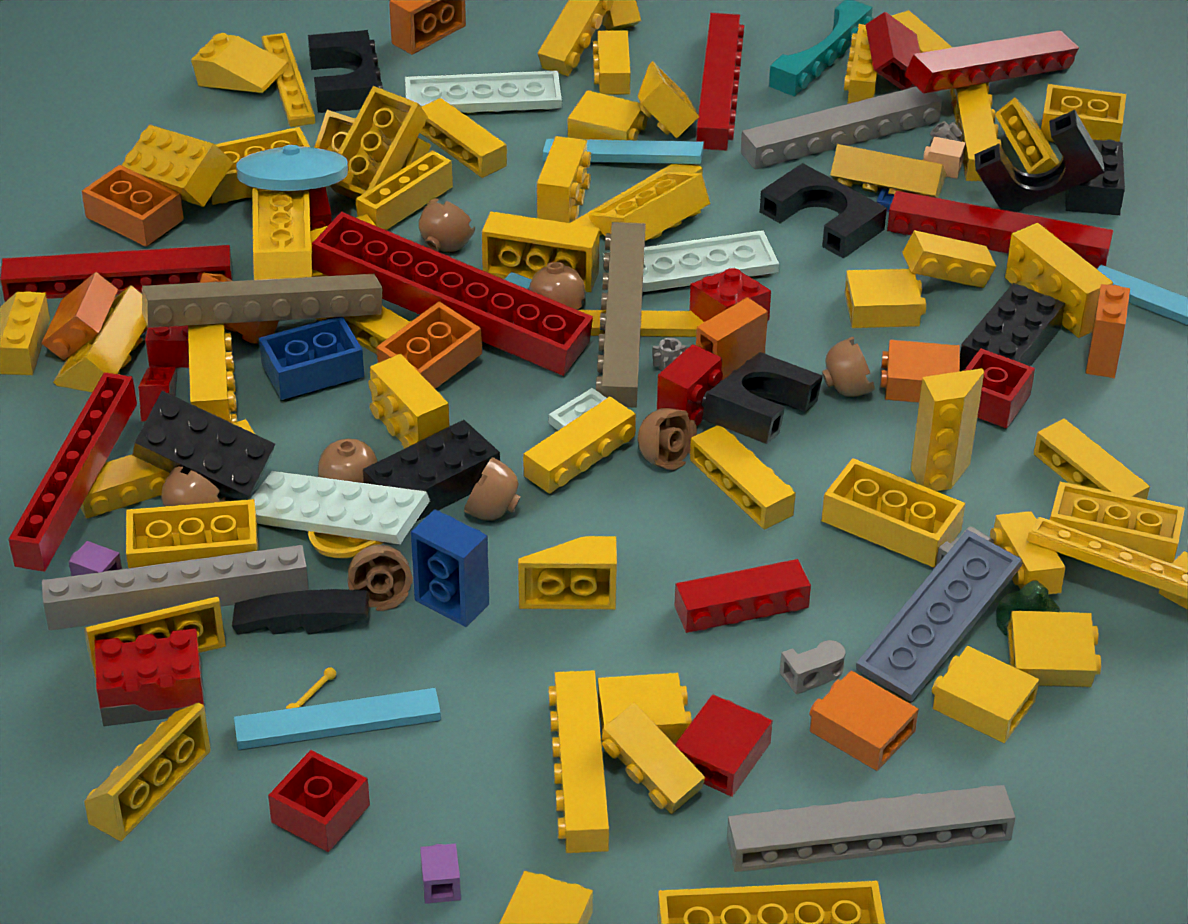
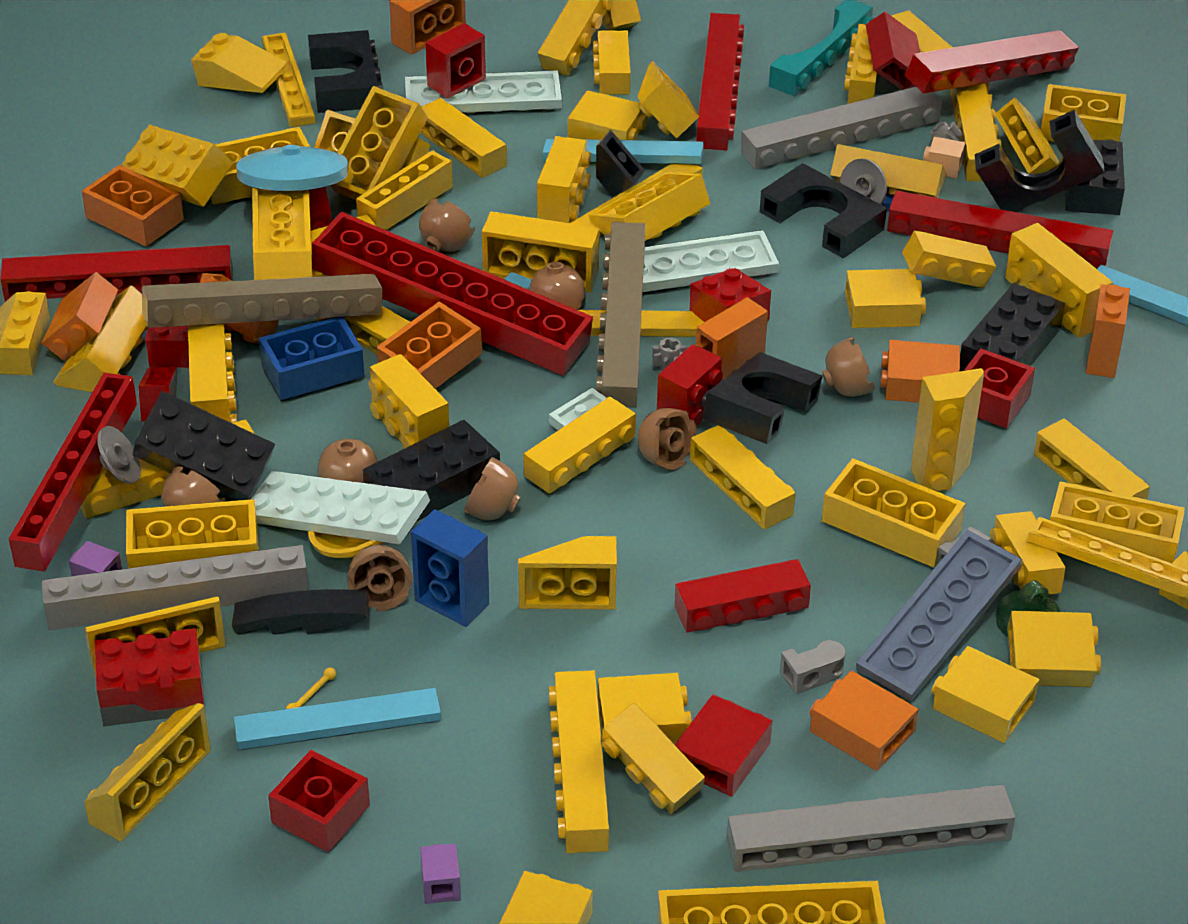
(117, 455): none -> light grey dish
(455, 60): none -> red brick
(616, 165): none -> black slope
(859, 172): none -> light grey dish

